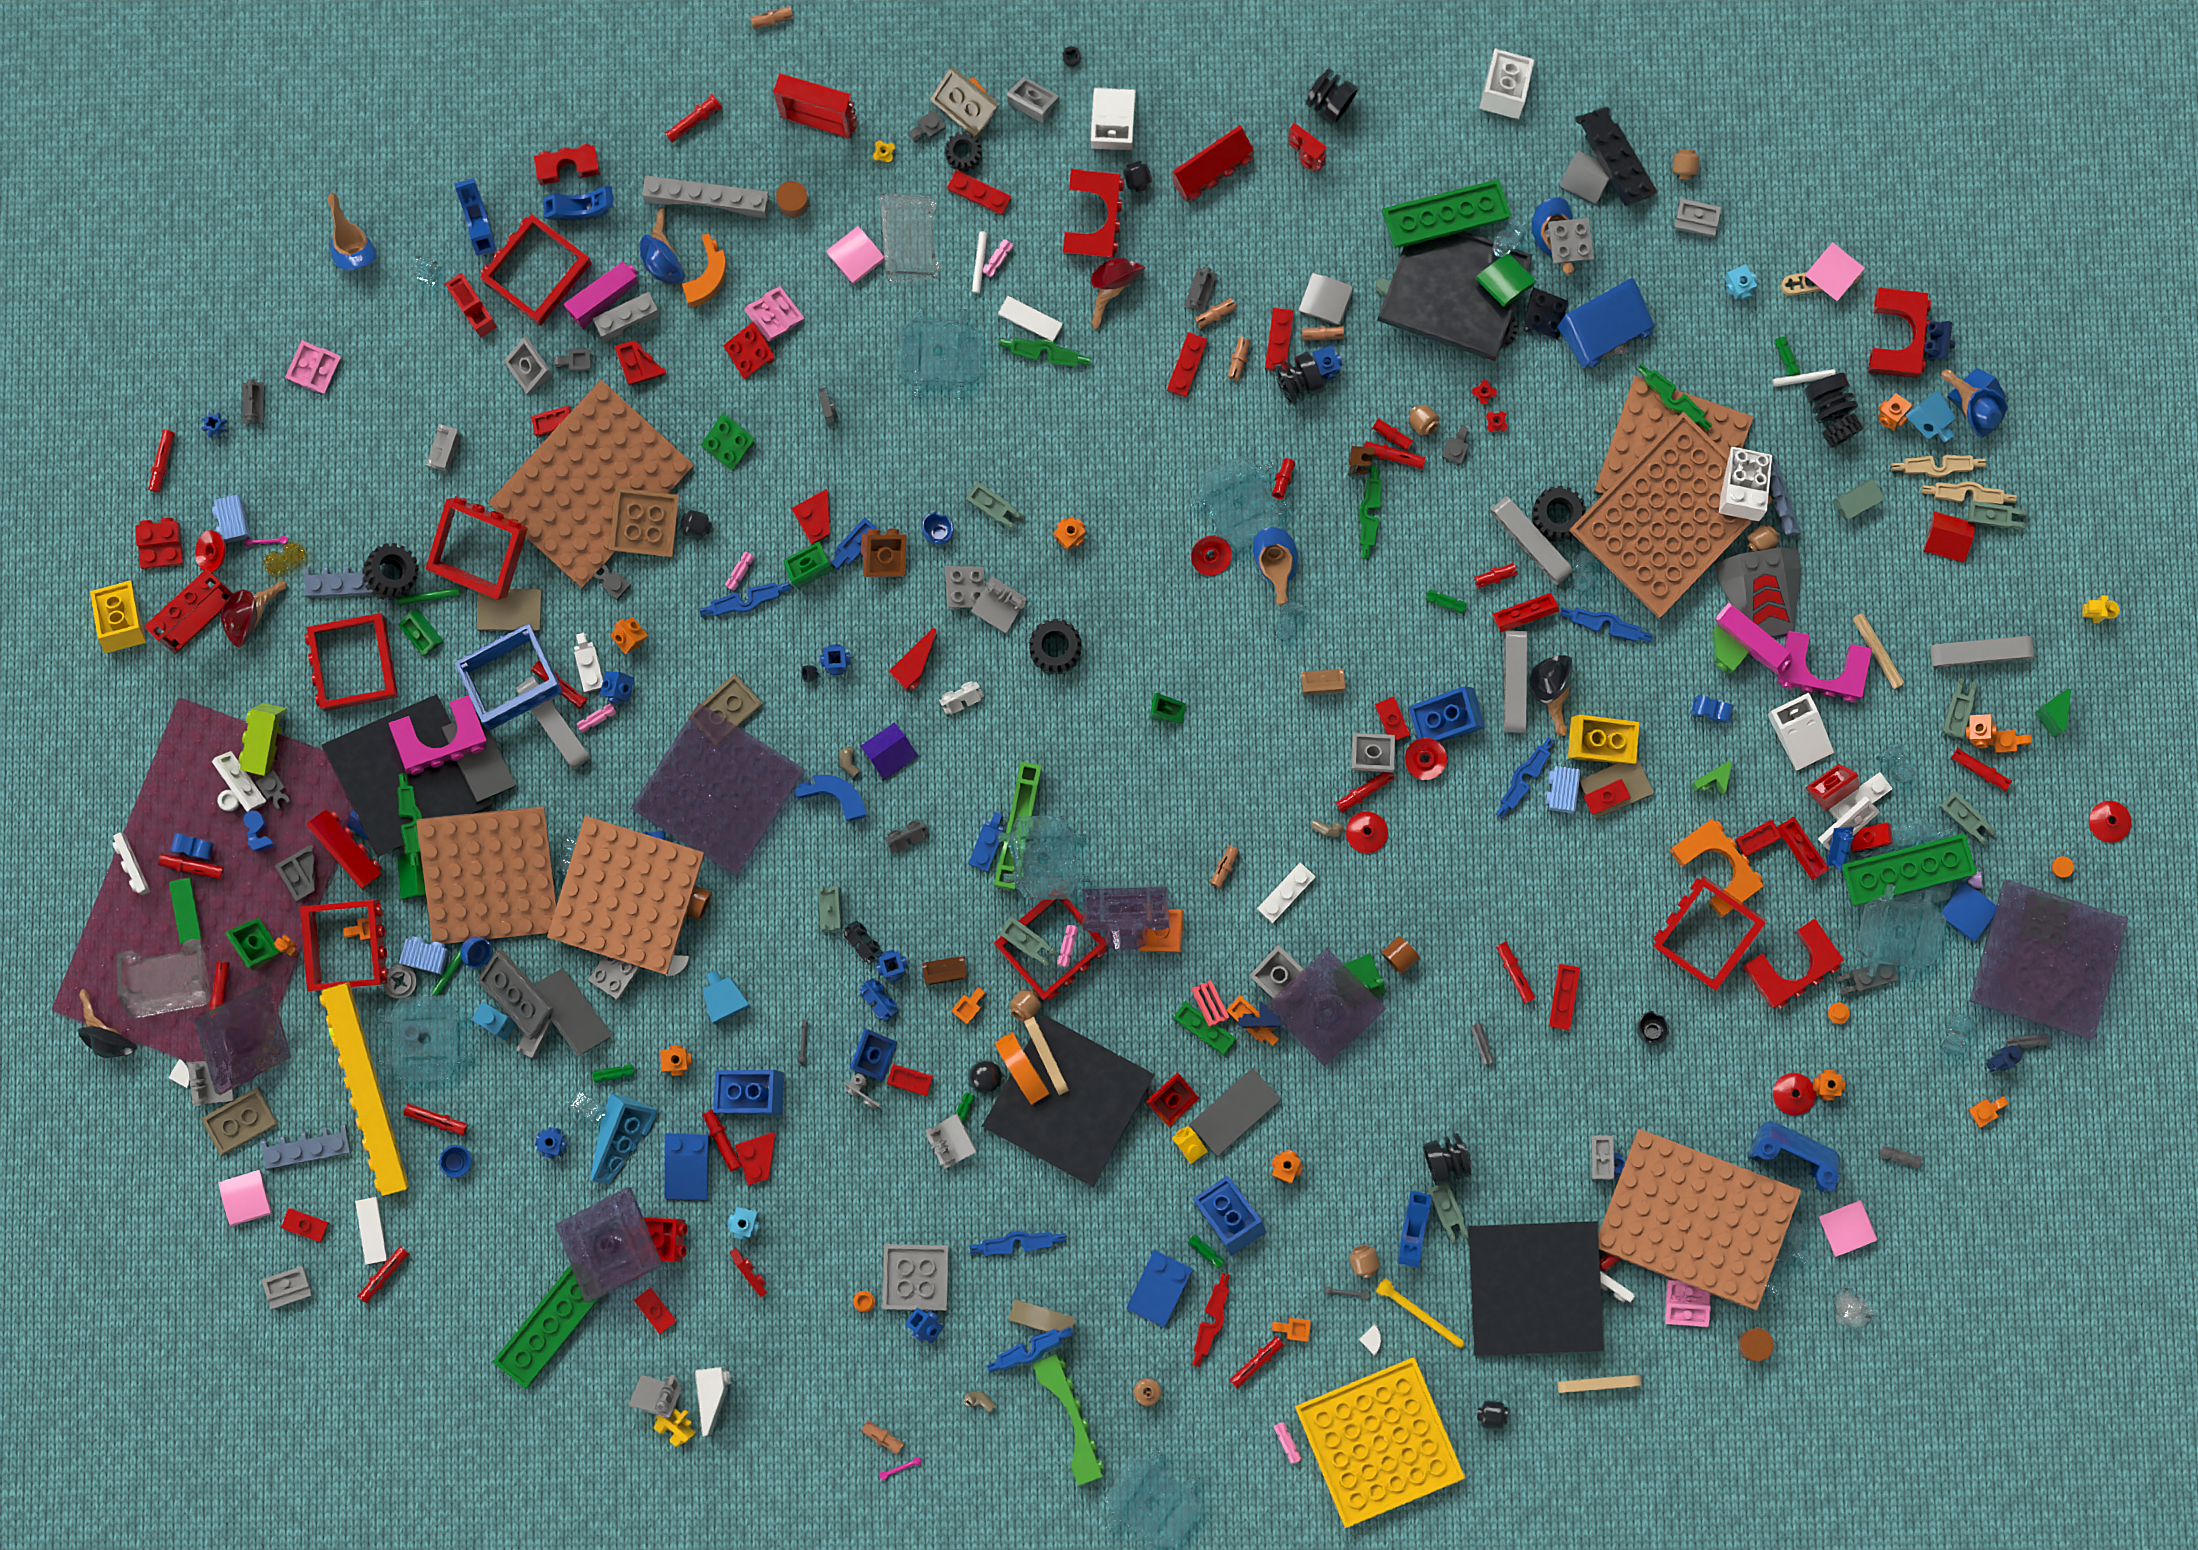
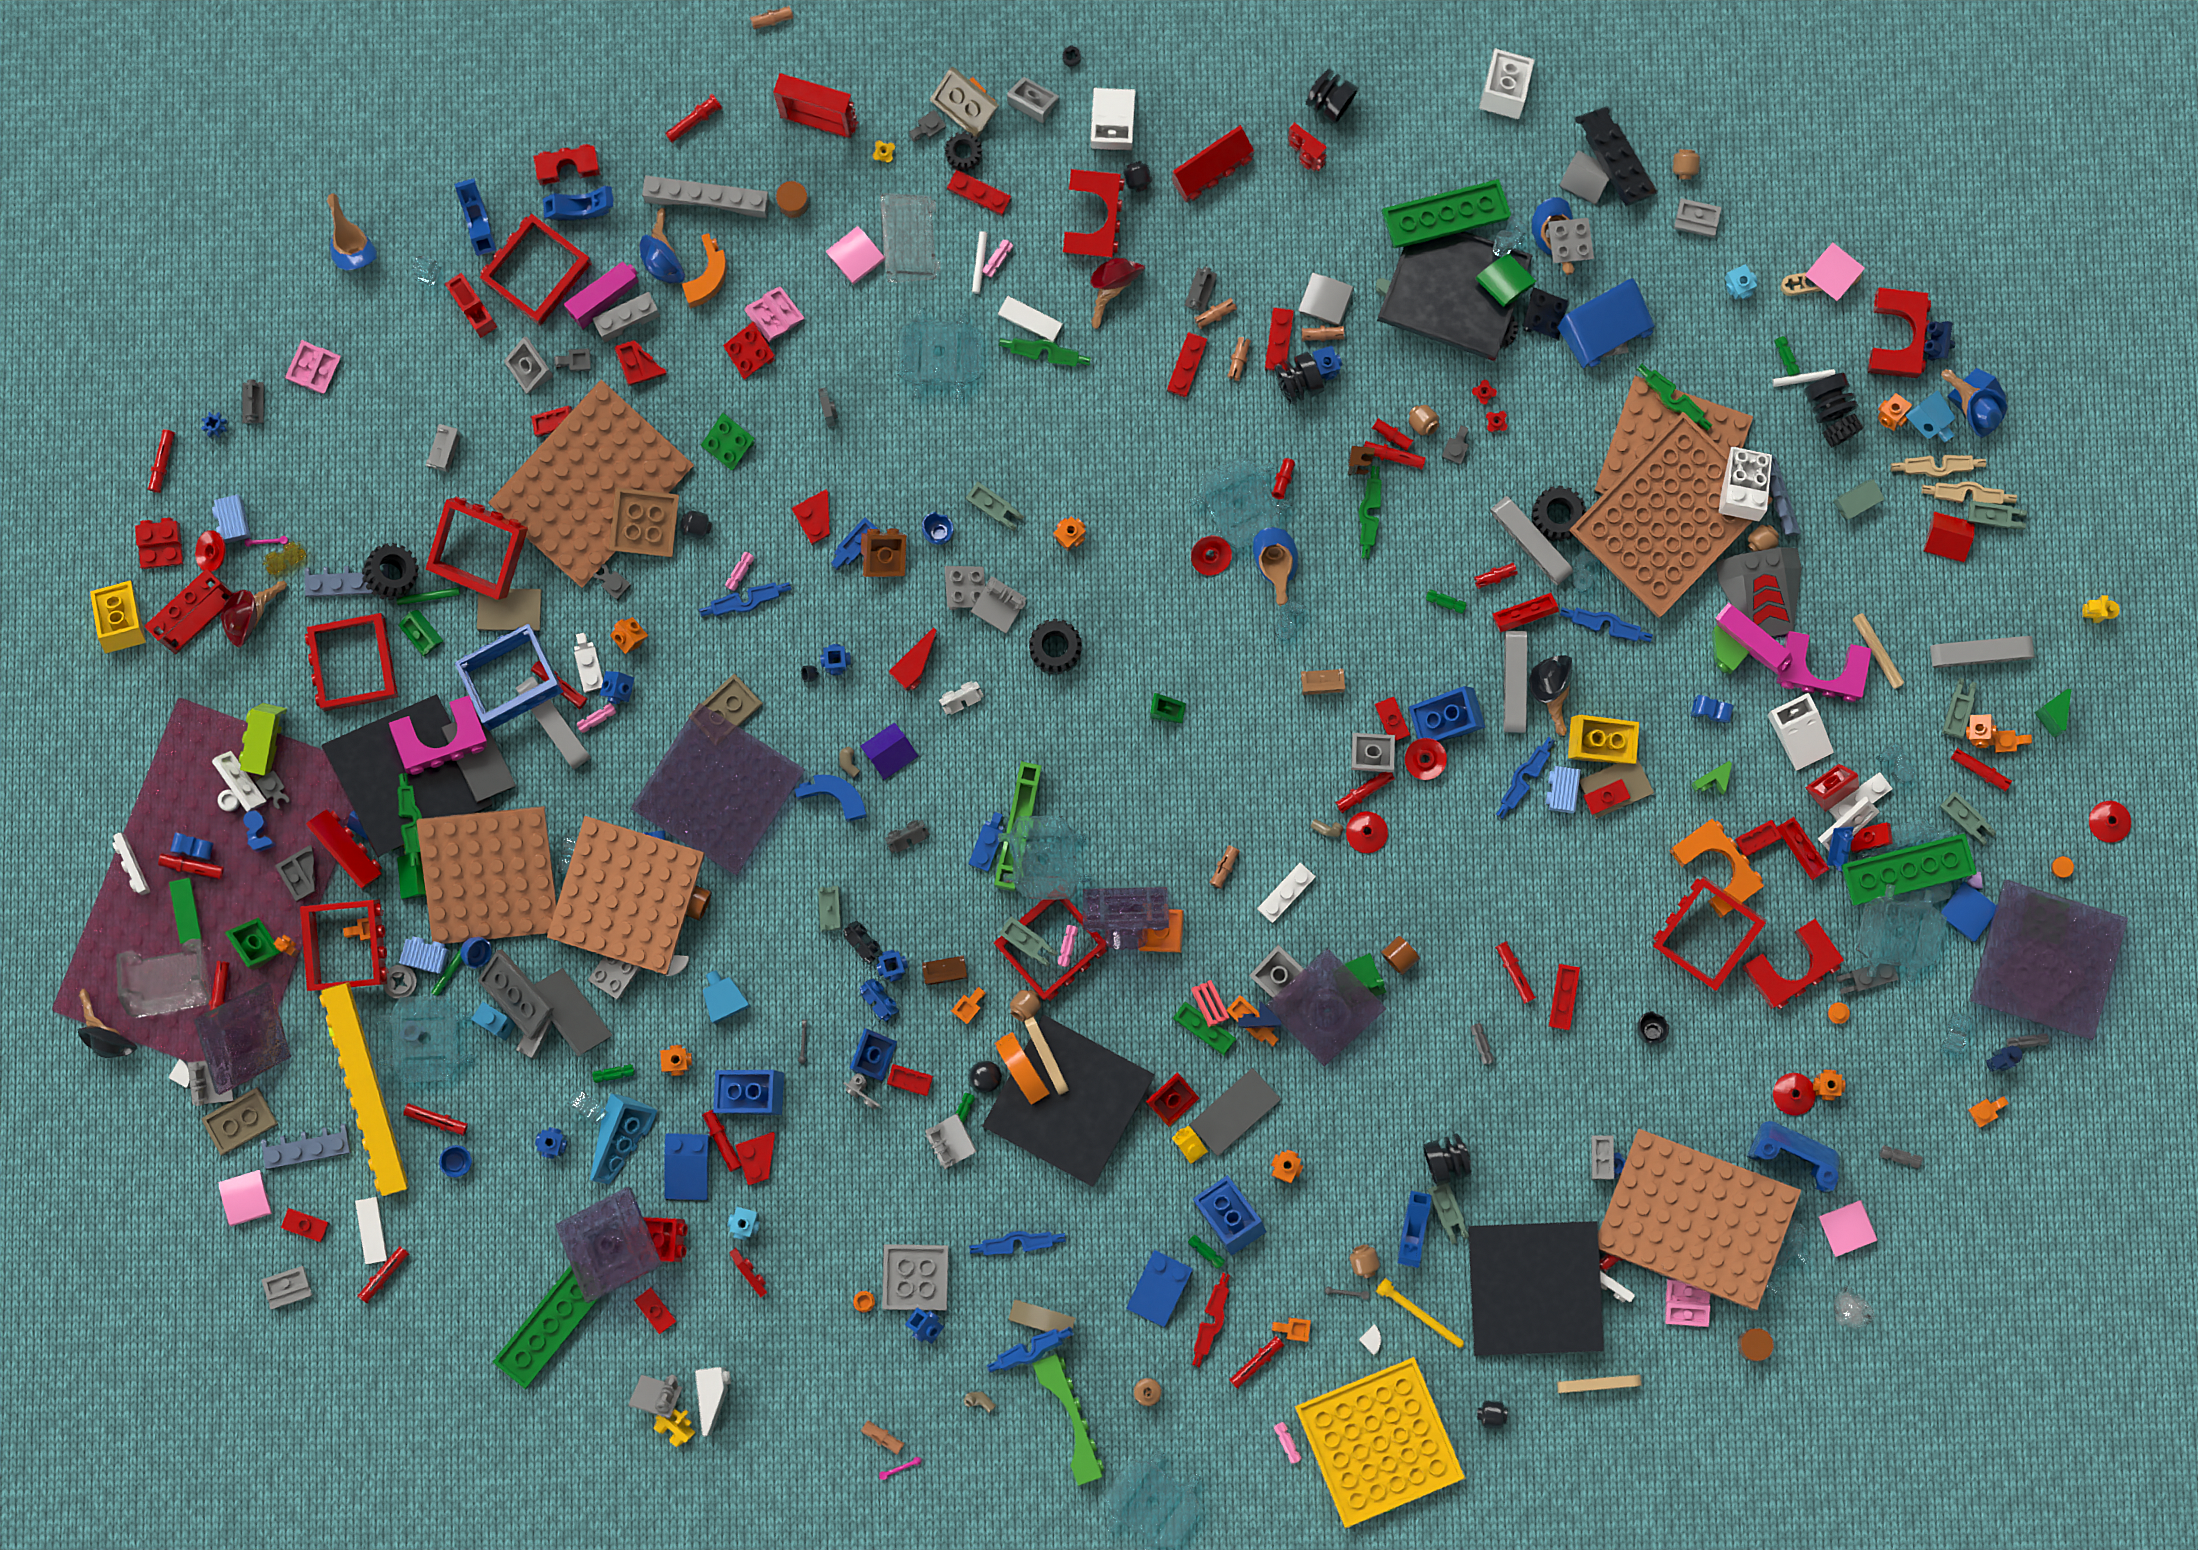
(807, 565): green slope -> none

